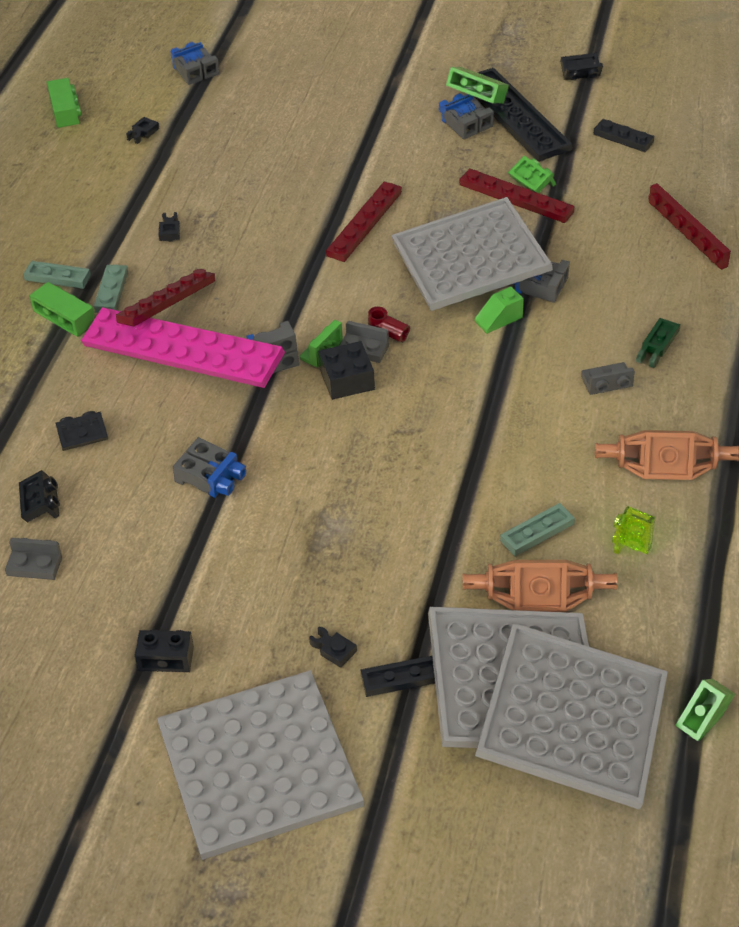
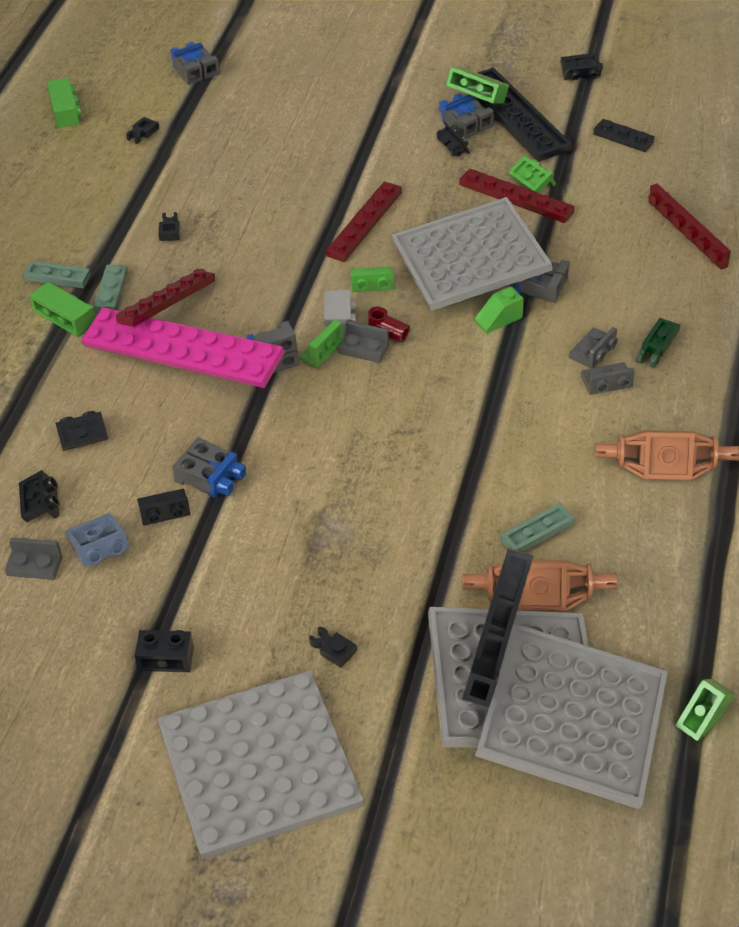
(97, 539): none -> sand blue plate
(163, 507): none -> black bracket
(338, 307): none -> light grey brick
(346, 370): black brick -> none
(372, 279): none -> bright green bracket
(398, 676): black plate -> none
(450, 138): none -> black hinge
(497, 628): none -> black arch
(594, 347): none -> dark grey bracket
(633, 530): clear neon green bracket -> none

